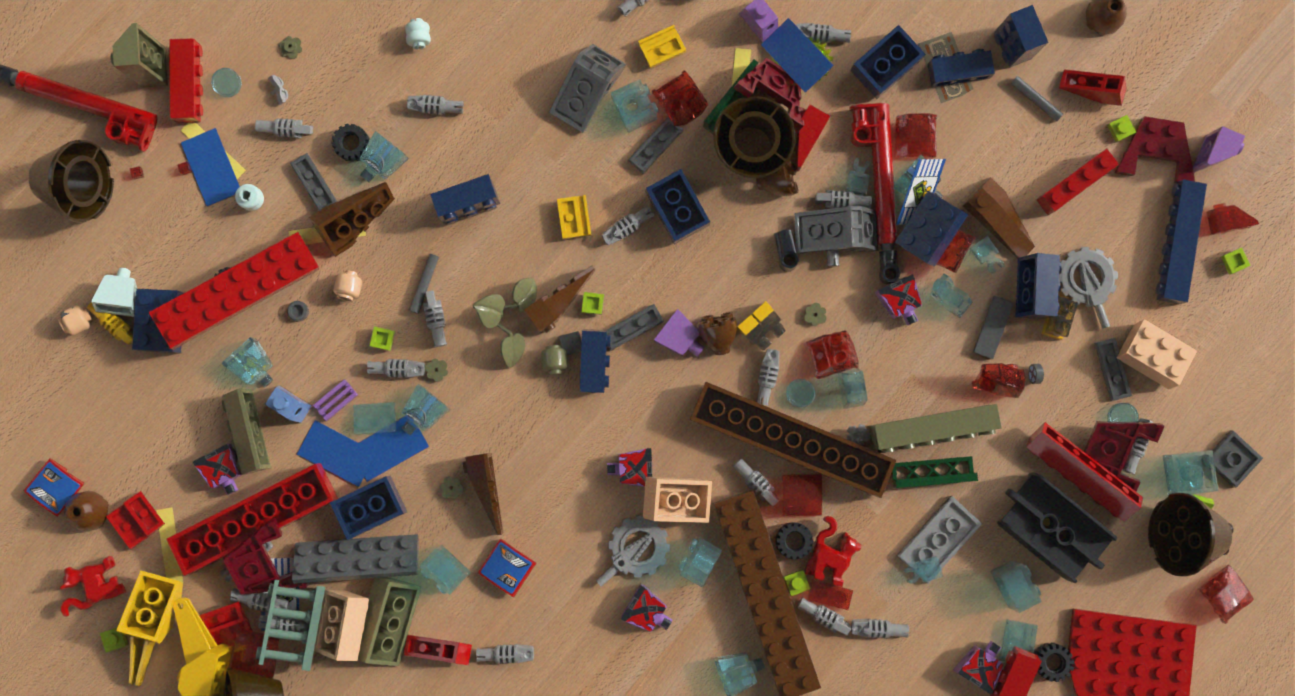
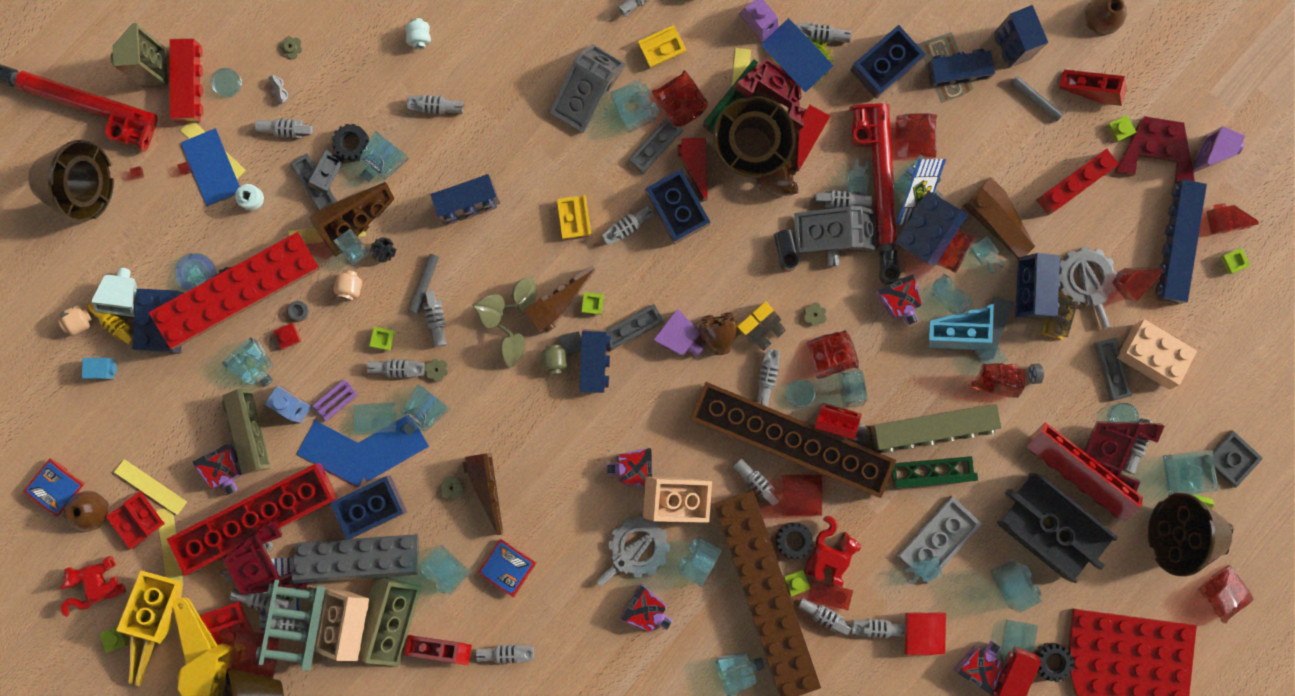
(98, 368): none -> dark azure brick
(150, 487): none -> light yellow sticker
(194, 270): none -> clear light blue tile
(287, 336): none -> red plate
(325, 172): none -> plate
(351, 247): none -> clear light blue brick
(383, 249): none -> black gear
(695, 162): none -> red slope
(838, 421): none -> red slope
(925, 633): none -> red slope
(963, 331): none -> medium azure wedge
(992, 356): none -> clear light blue tile
(1135, 281): none -> clear red slope

